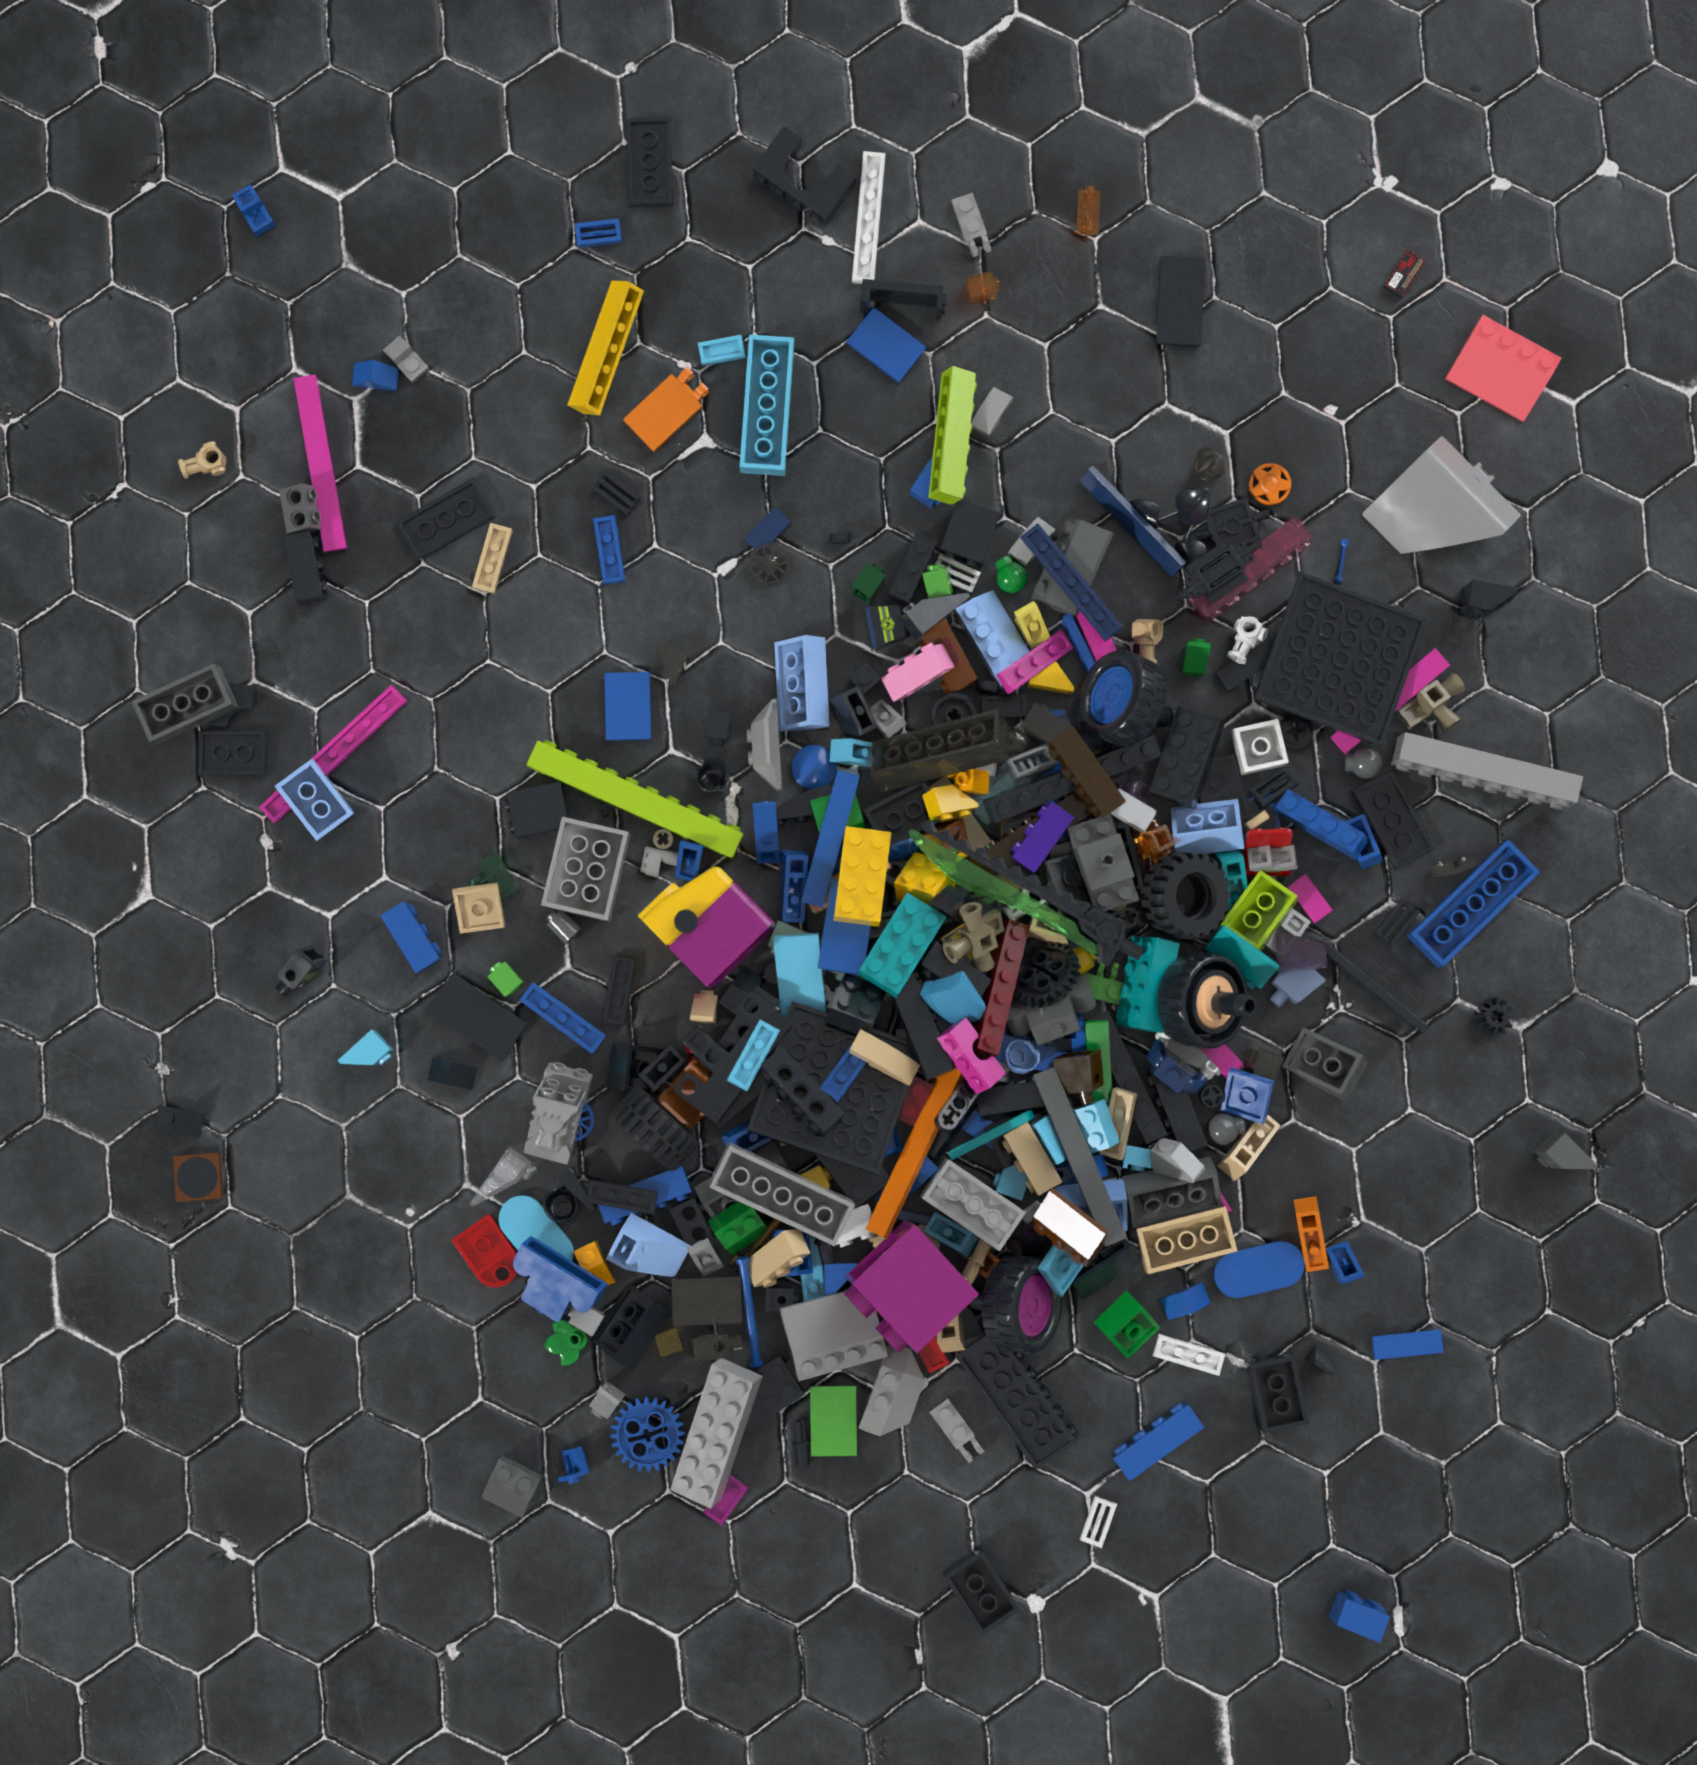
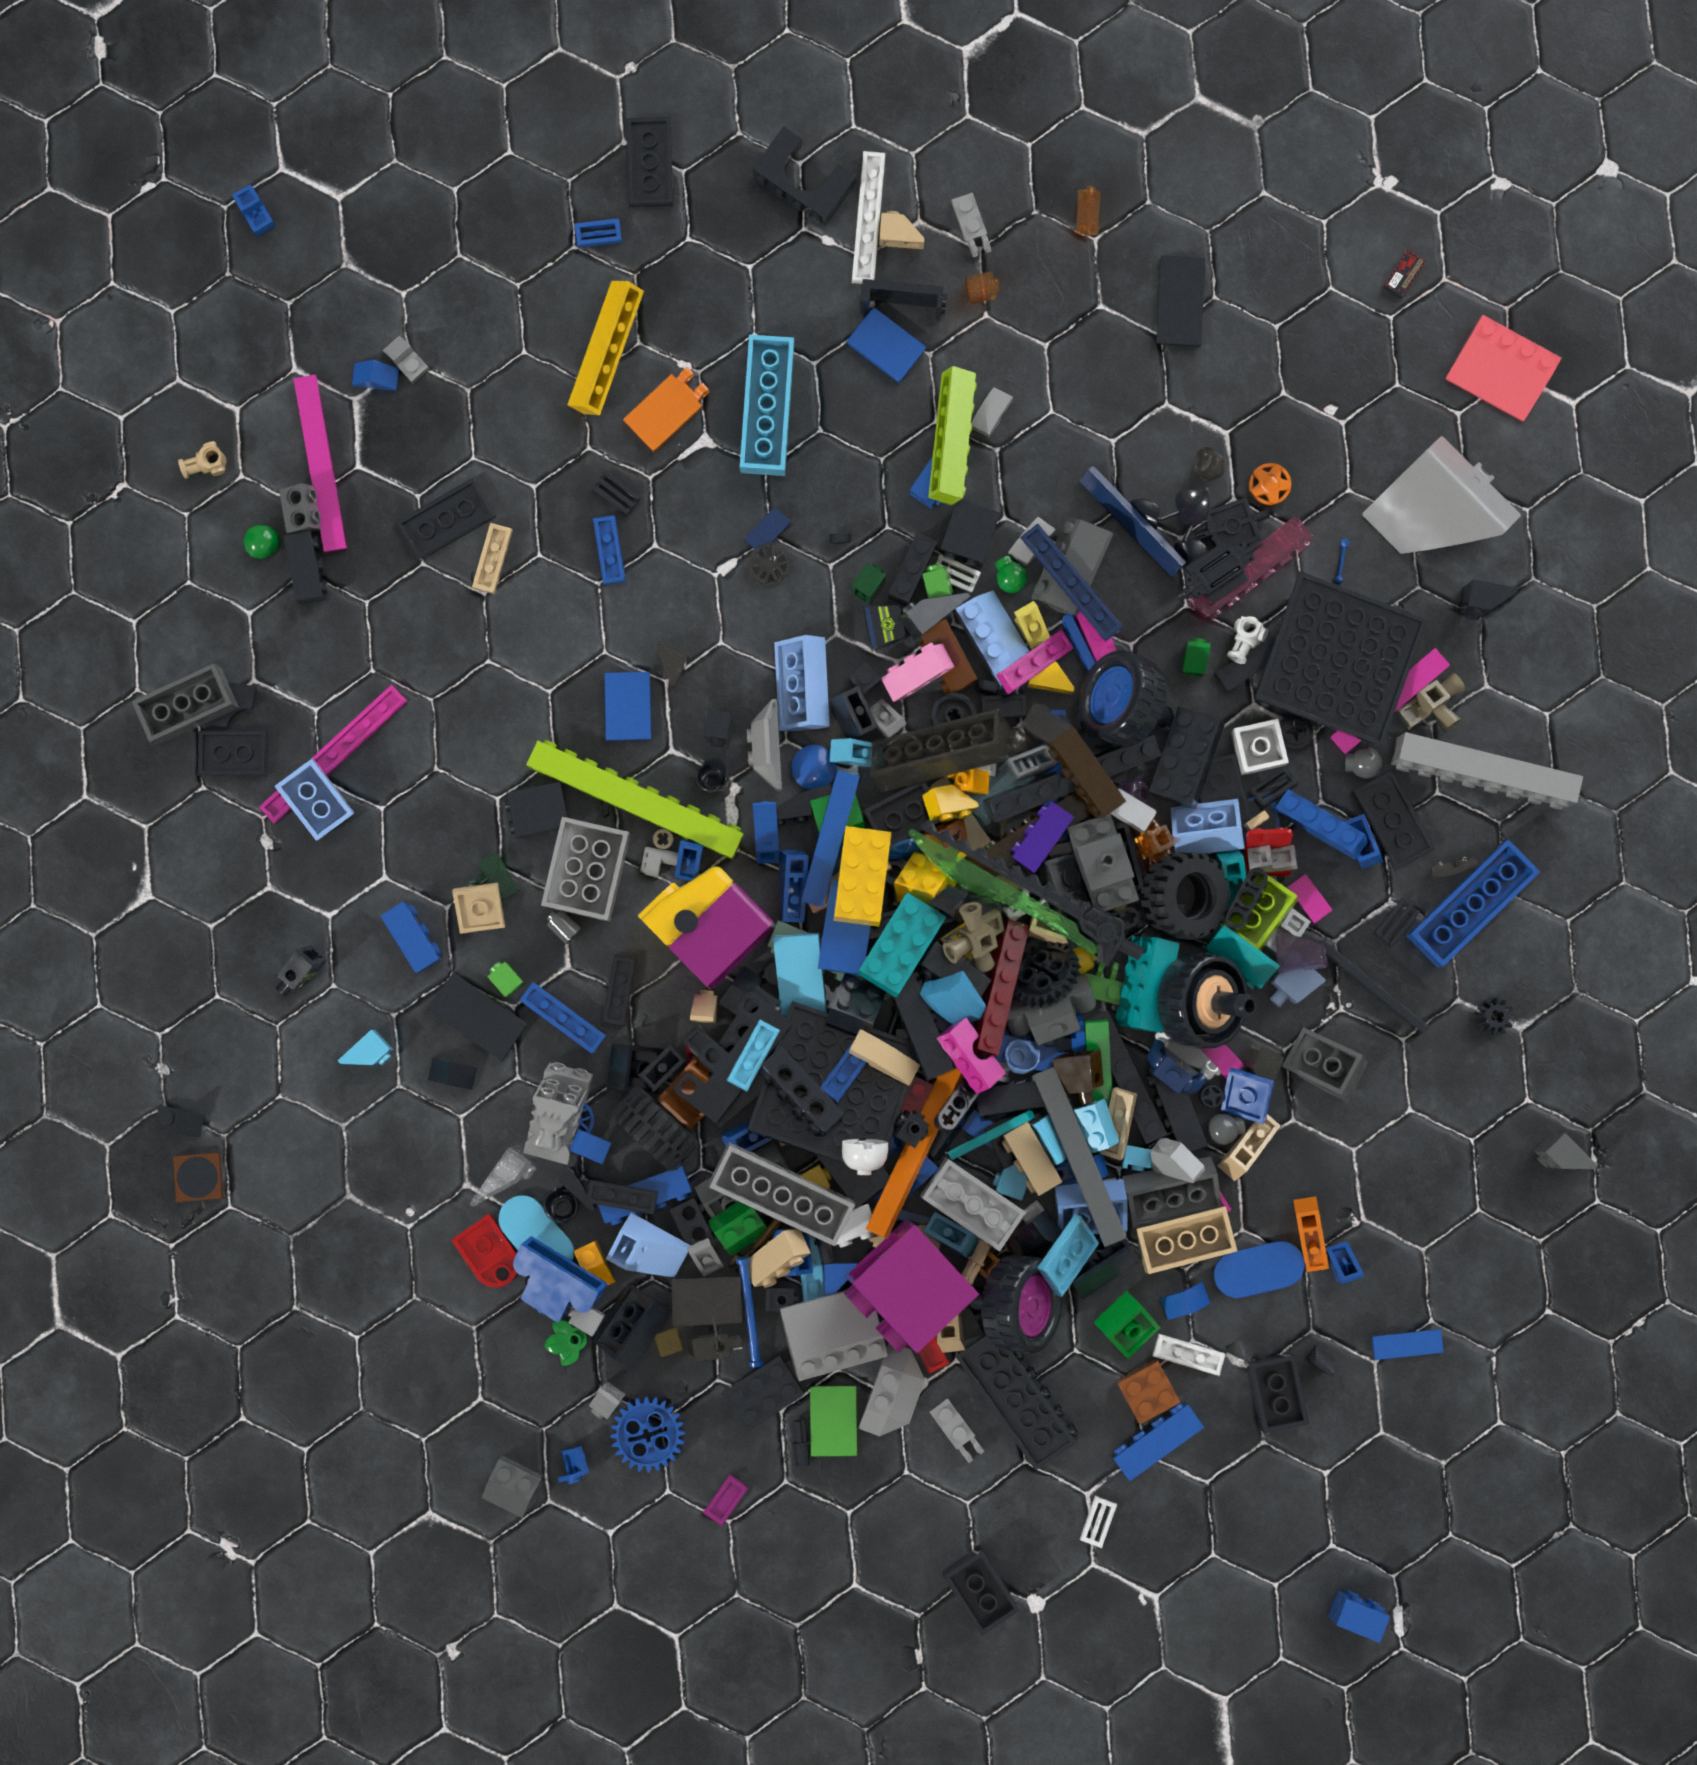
(261, 541): none -> green hair
(590, 1146): none -> blue slope
(716, 1432): light grey brick -> none
(721, 350): medium azure tile -> none
(864, 1155): none -> white cylinder
(899, 232): none -> tan slope
(910, 1127): none -> black brick
(1069, 1228): slope -> none
(1147, 635): tan connector -> none
(1147, 1391): none -> dark orange brick
(1247, 888): none -> black beam

